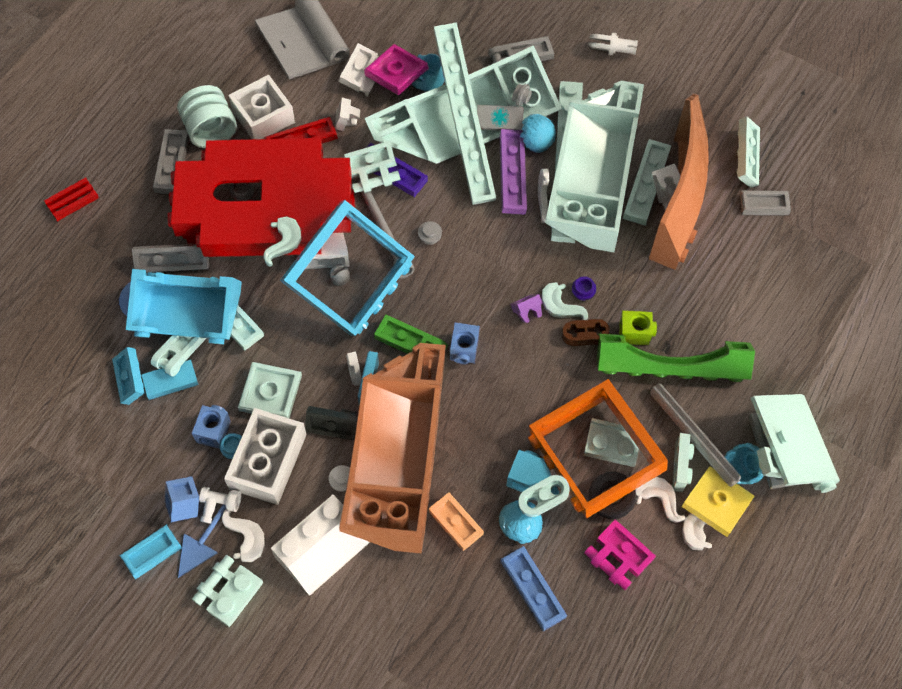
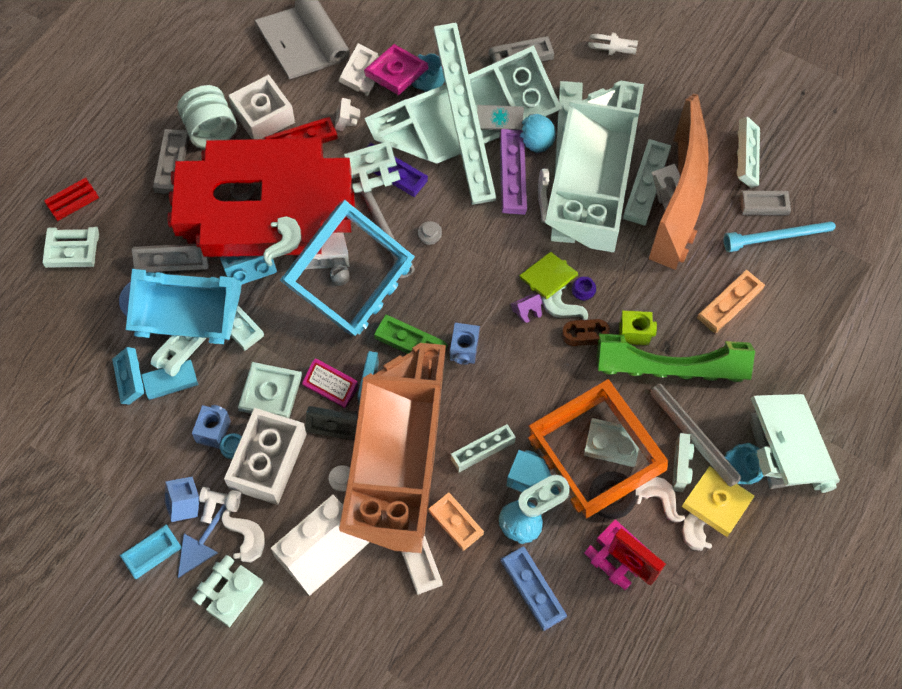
(70, 252): none -> light aqua plate
(247, 267): none -> medium azure bracket
(330, 383): none -> slope
(354, 369): white tile -> none
(422, 569): none -> white tile
(483, 448): none -> light aqua piece
(521, 94): light grey plate -> none
(548, 275): none -> lime piece
(636, 557): none -> red plate
(730, 301): none -> light nougat tile
(735, 241): none -> medium azure piece

